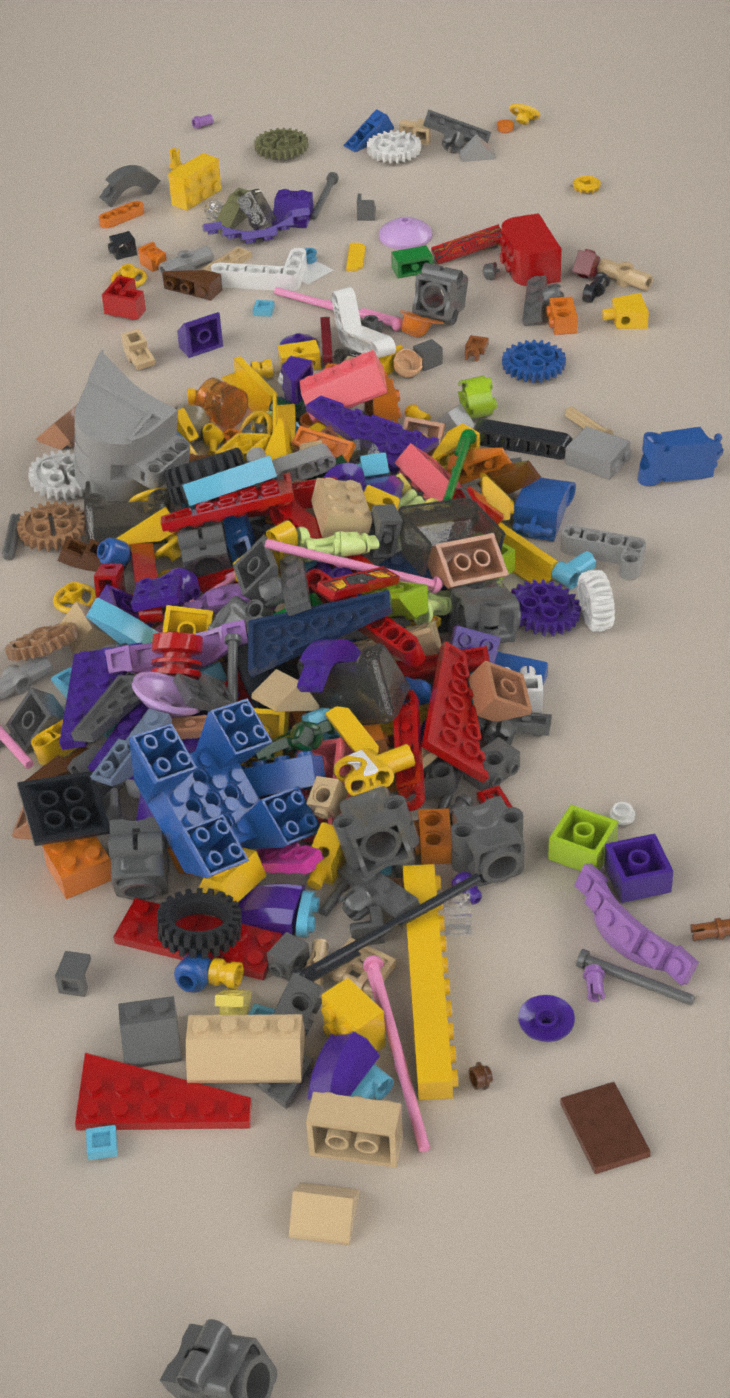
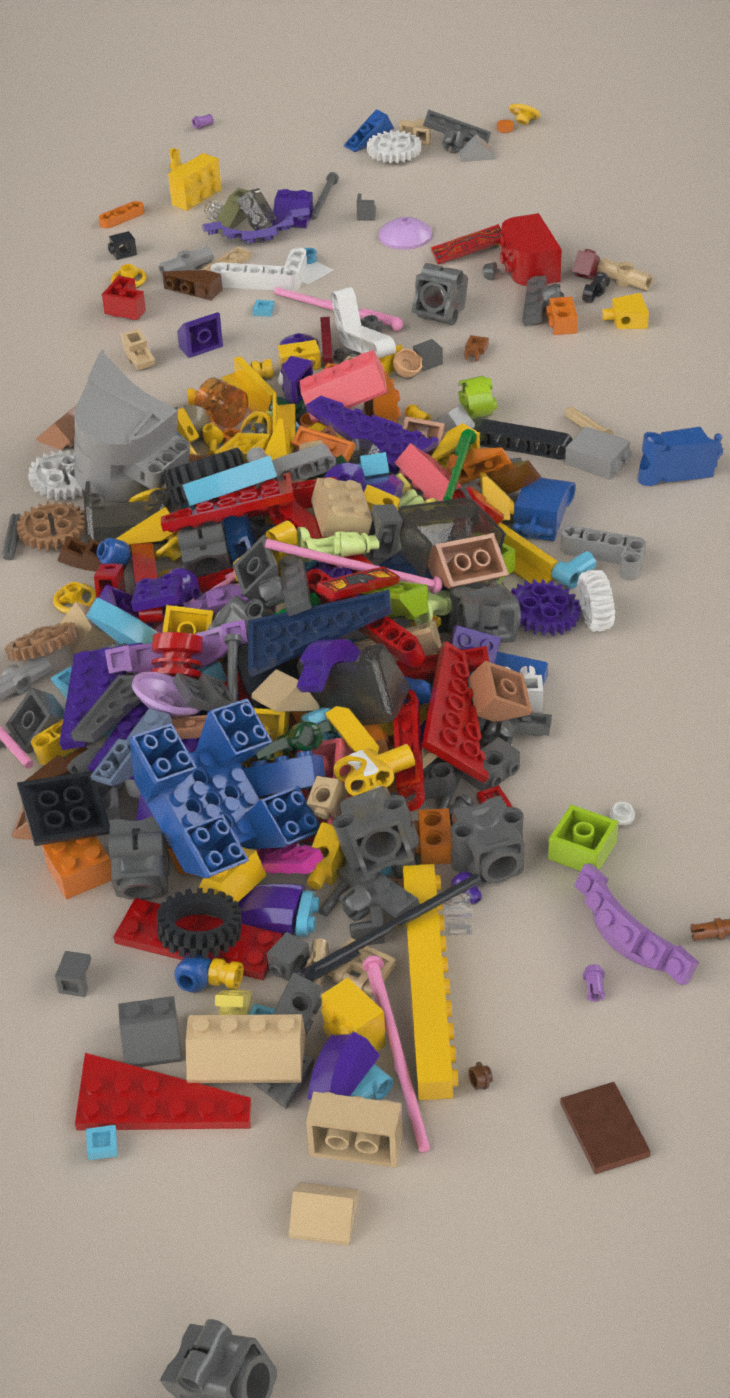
(127, 177): dark grey arch -> none
(151, 256): orange brick -> none
(281, 143): olive gear -> none
(355, 257): yellow piece -> none
(410, 261): green brick -> none
(415, 324): orange piece -> none
(533, 361): blue gear -> none
(549, 1010): dark purple dish -> none
(585, 959): dark grey bar -> none
(586, 184): yellow gear -> none
(638, 868): dark purple brick -> none

